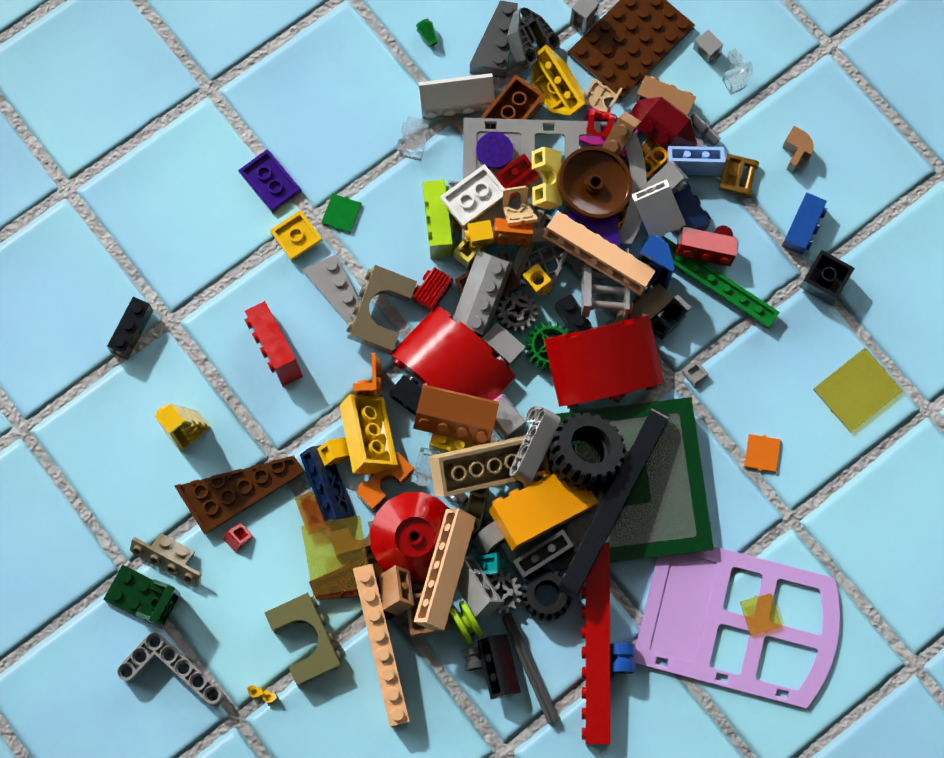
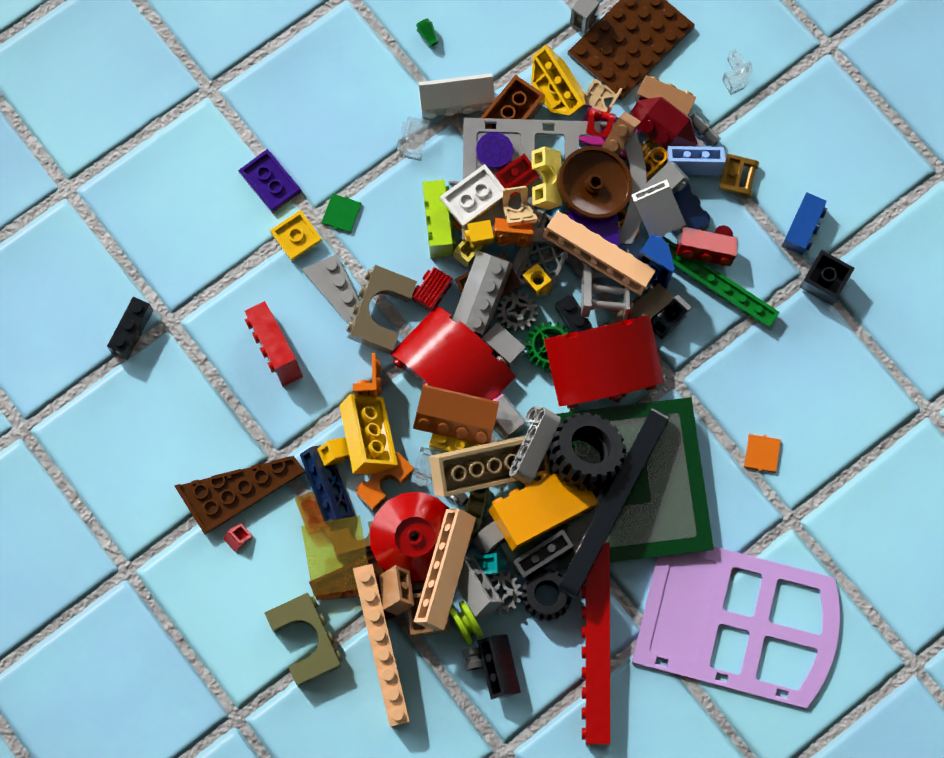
(142, 596): dark green bracket -> none
(169, 556): dark tan bracket -> none
(174, 664): light grey beam -> none
(181, 424): yellow wedge -> none
(267, 696): yellow piece -> none
(407, 393): black brick -> none
(494, 50): dark grey wedge -> none
(525, 32): dark grey connector -> none
(529, 668): dark grey axle -> none
(622, 658): blue wheel -> none
(695, 373): light grey tile -> none
(708, 46): light grey brick -> none
(760, 614): clear yellow piece -> none
(800, 145): medium nougat brick -> none
(857, 390): clear yellow piece -> none

